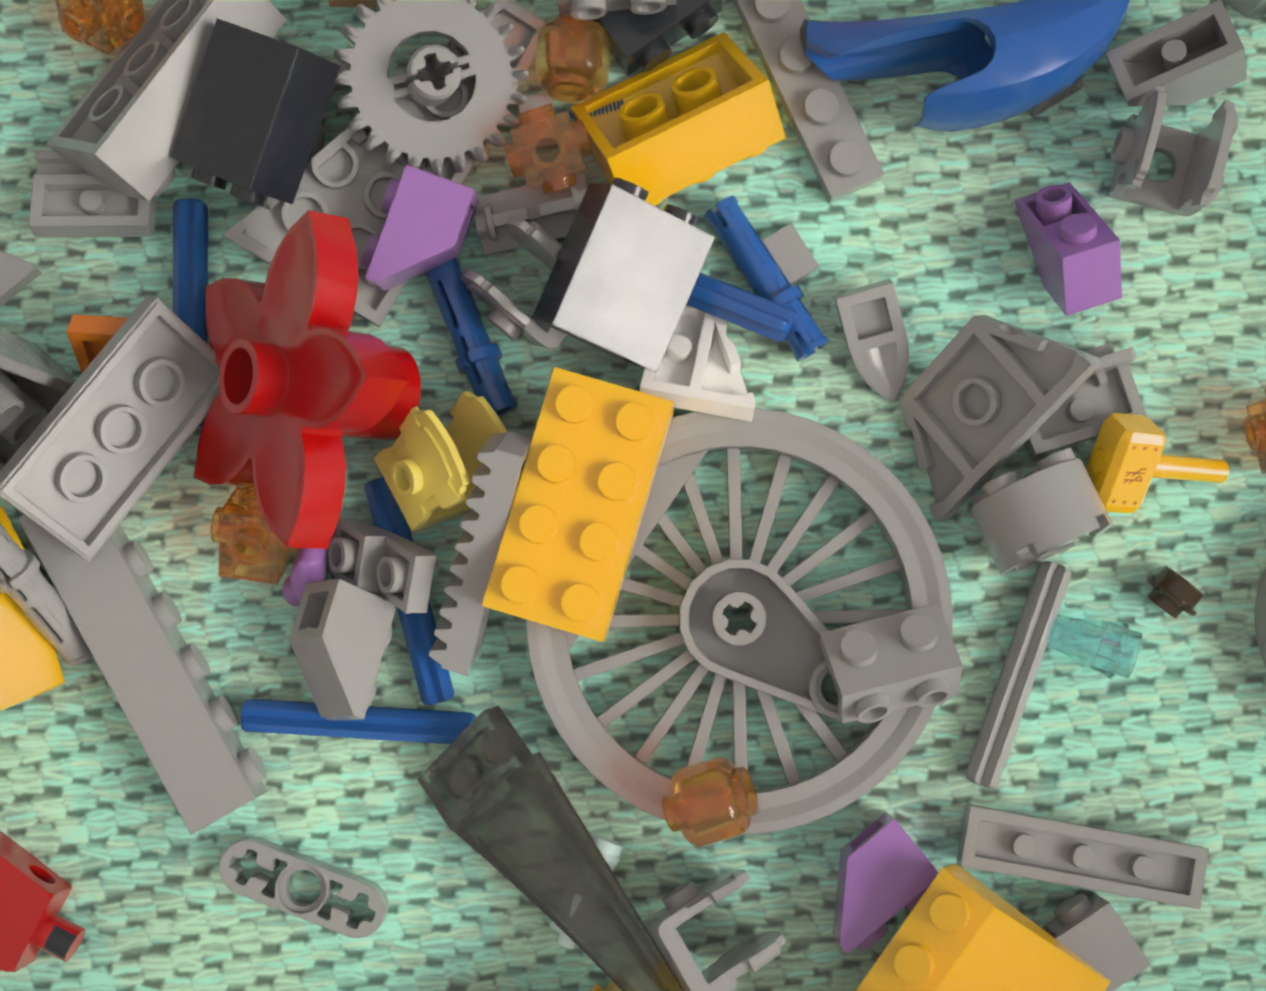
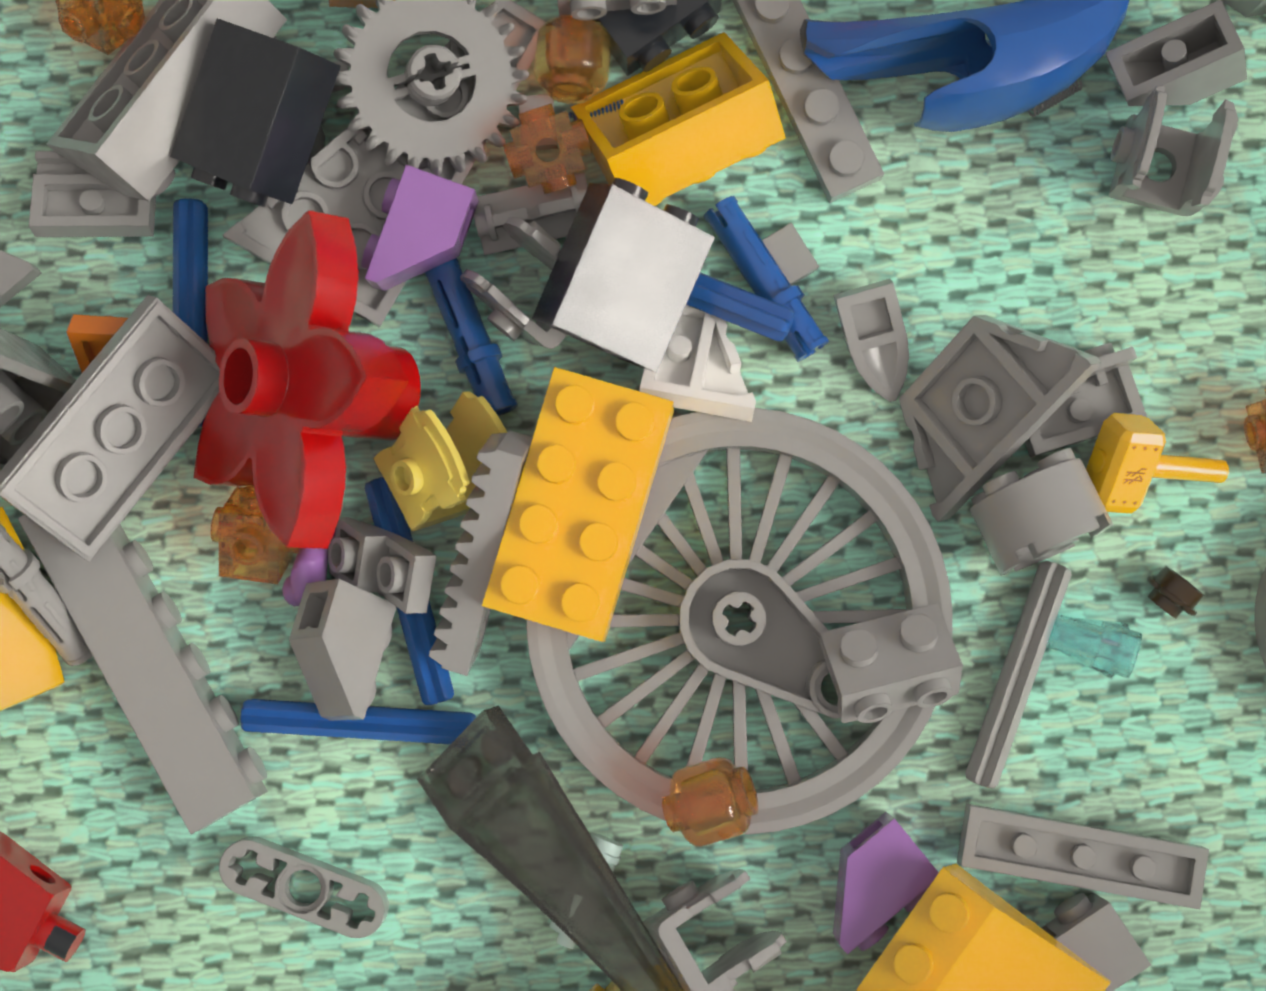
(1071, 248): medium lavender slope -> none

